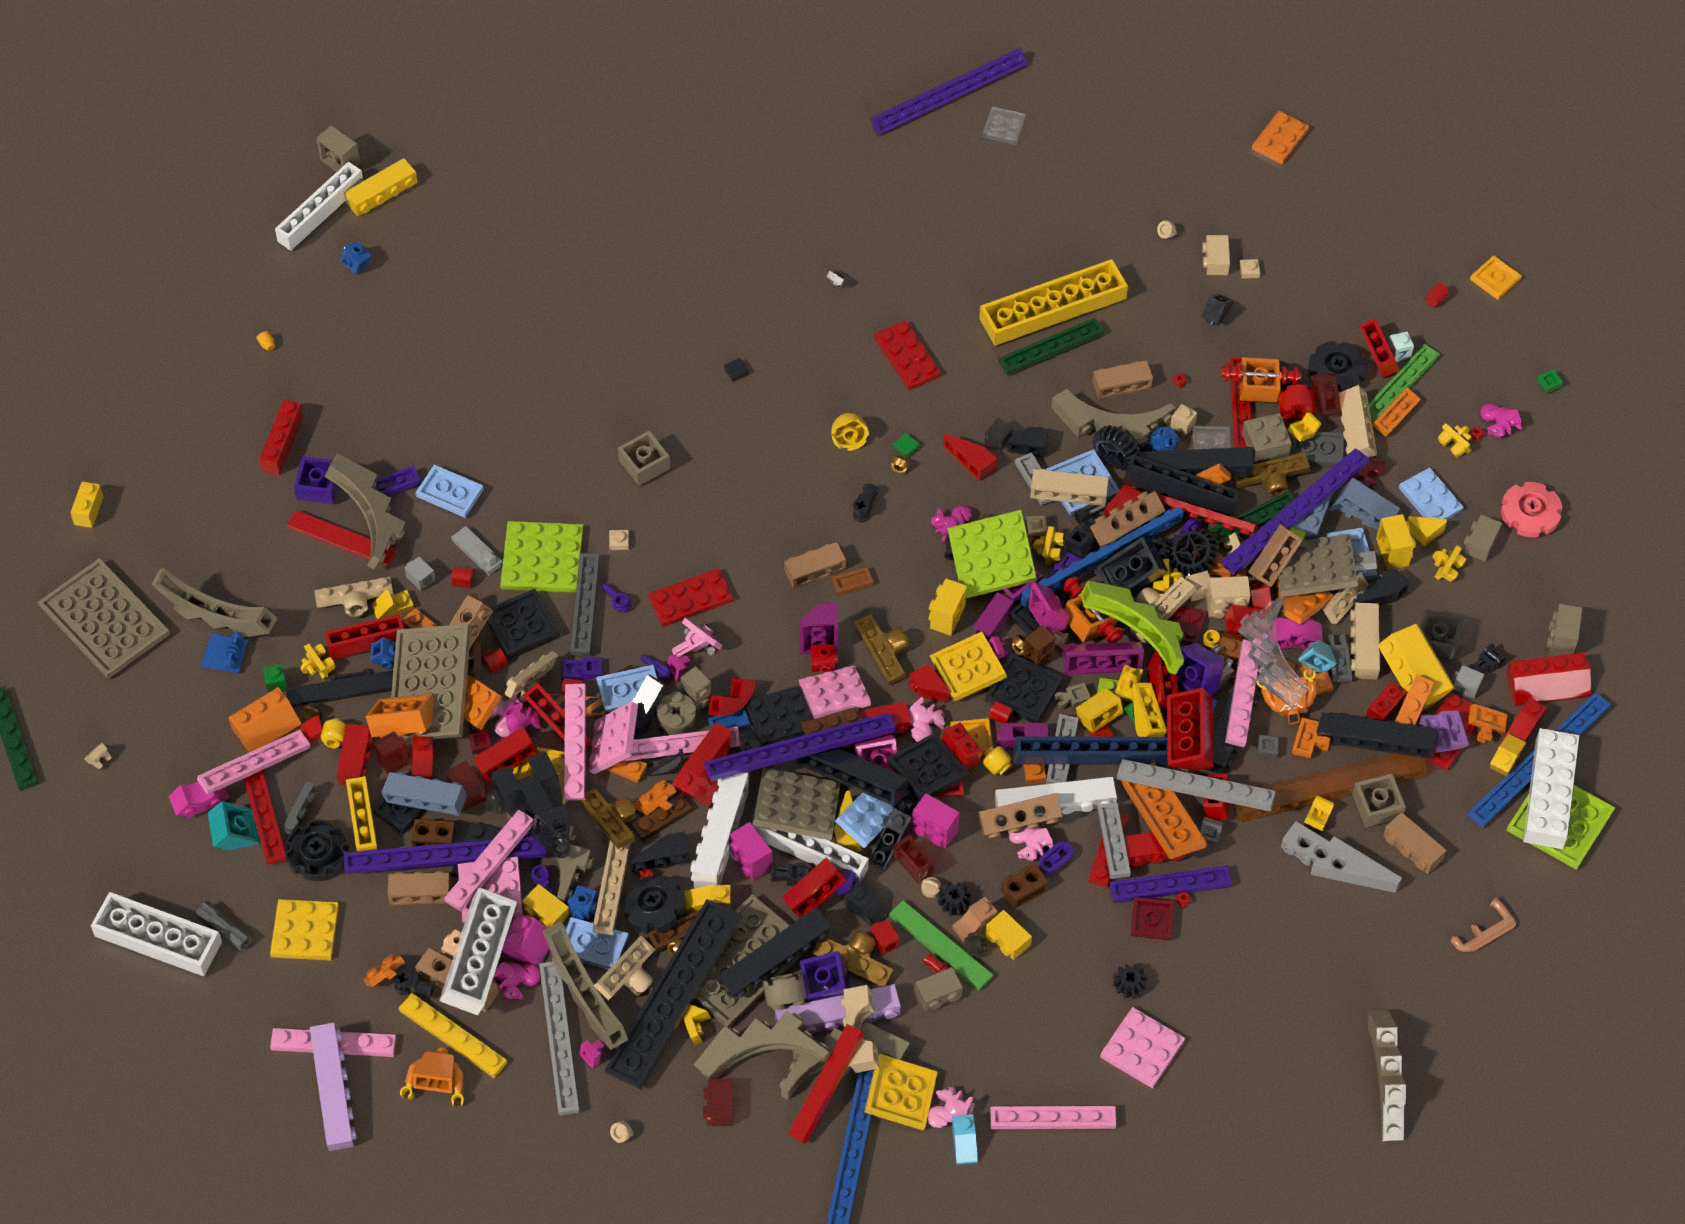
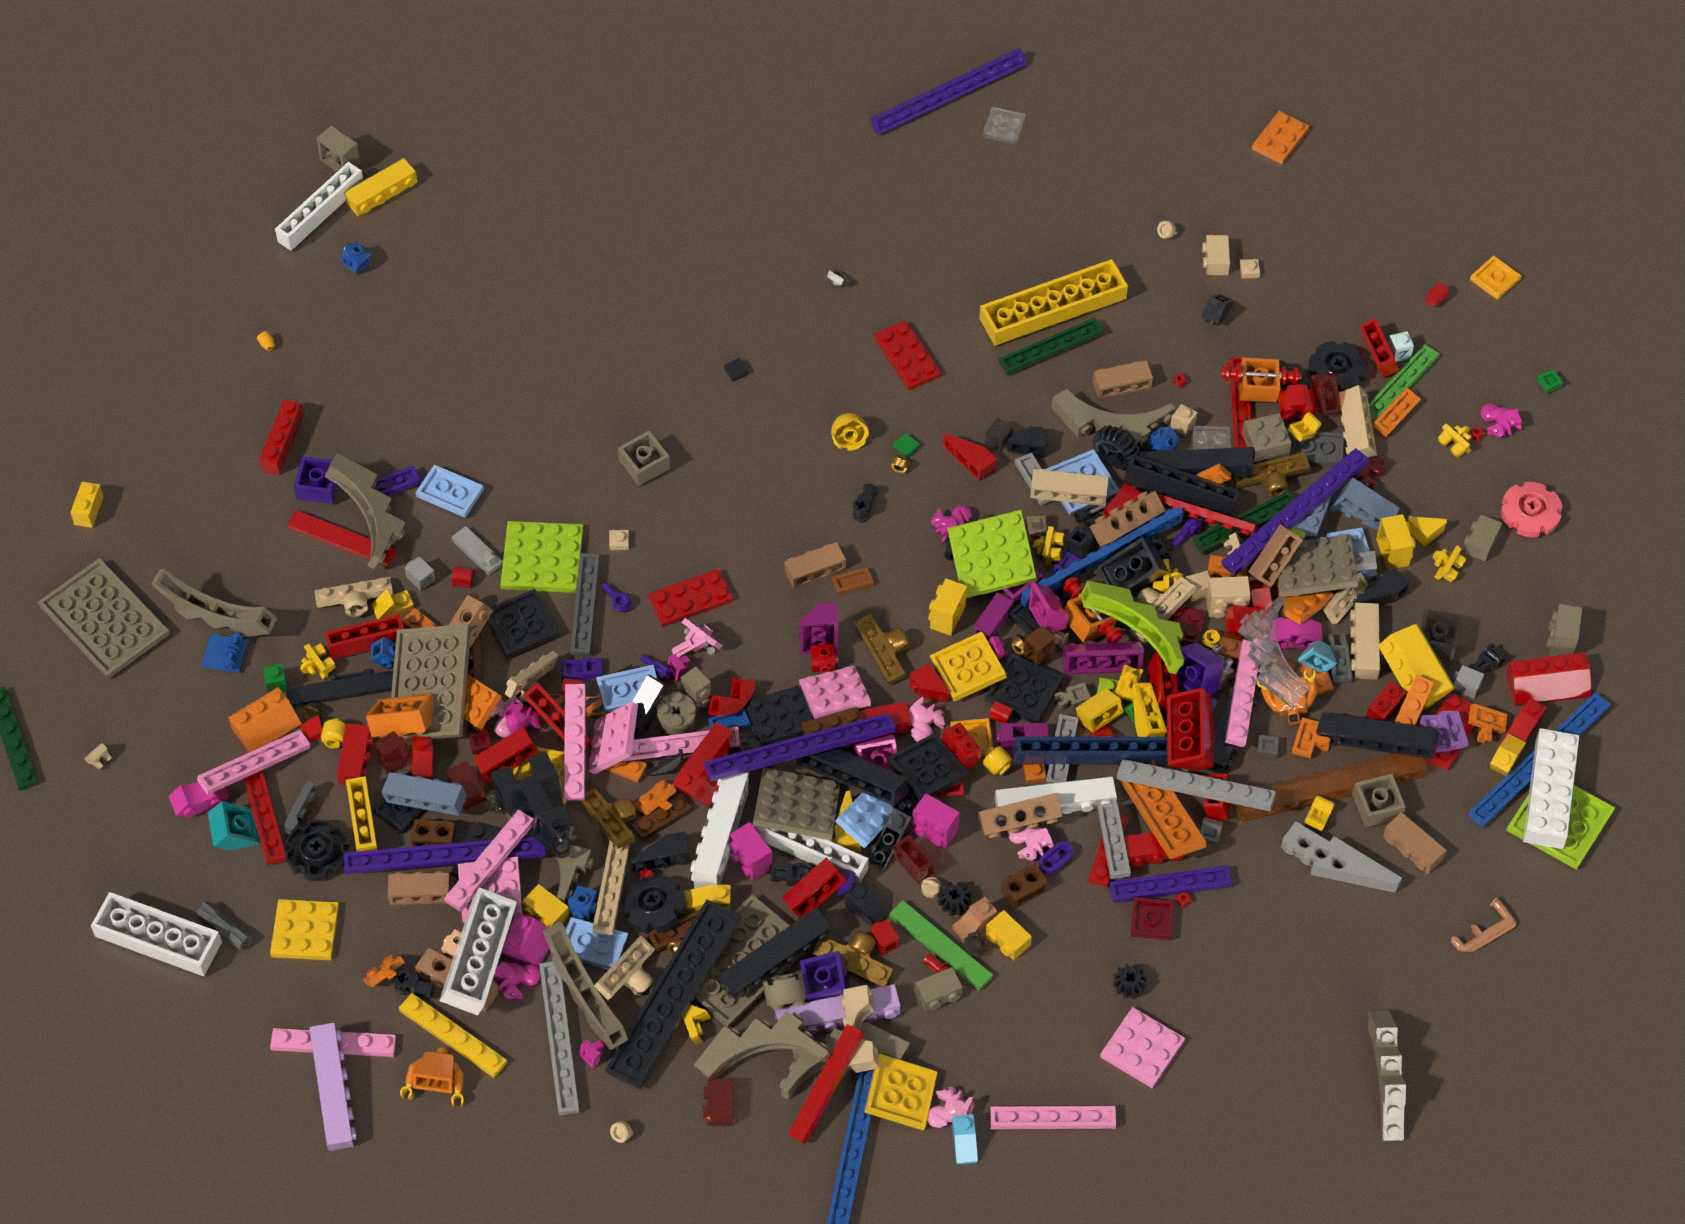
(495, 660): red brick -> none
(541, 875): dark purple plate -> none
(1207, 551): black gear -> none
(1430, 496): light blue plate -> none

